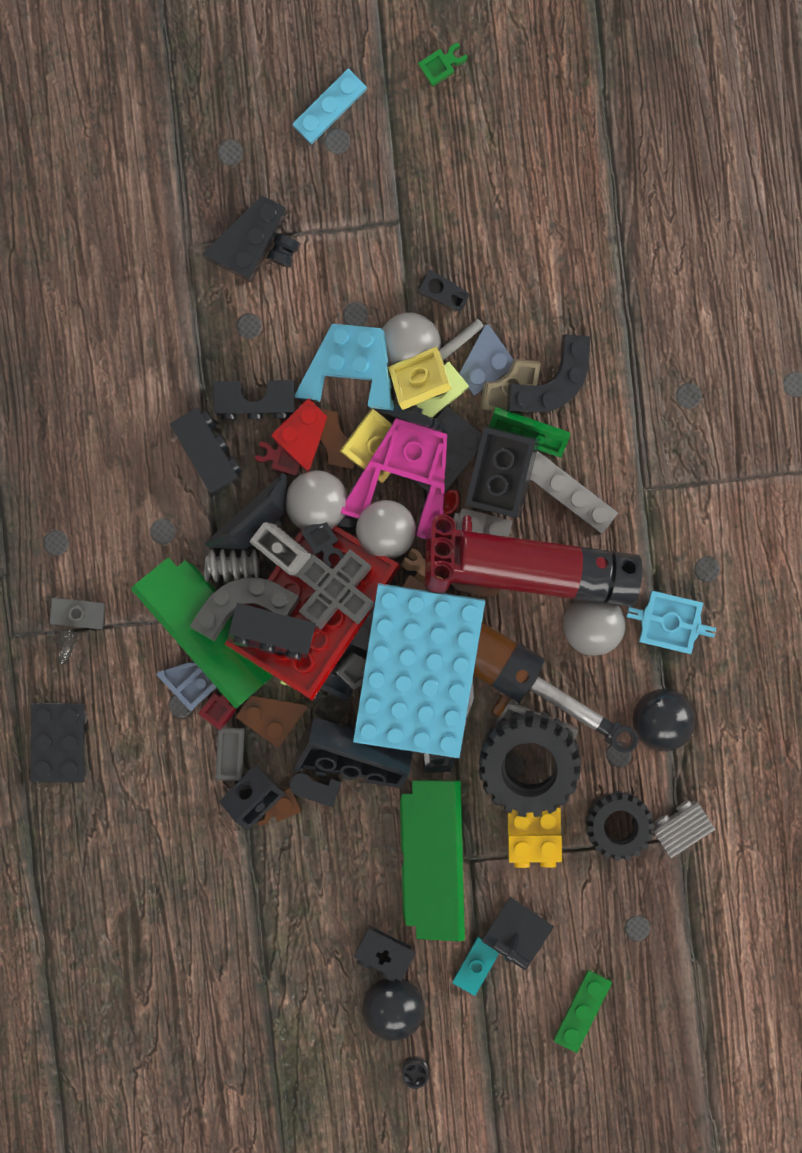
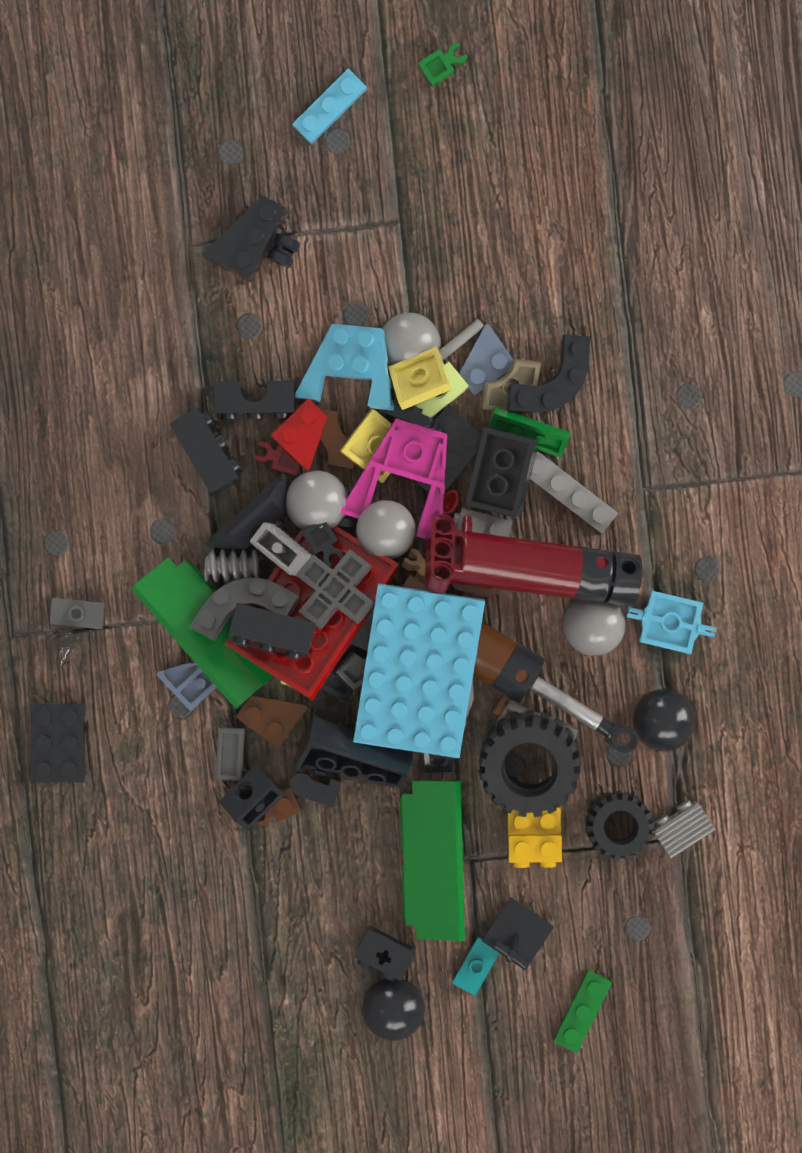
(217, 711): dark red plate -> none
(415, 1078): black wheel -> none
(443, 292): black leg -> none

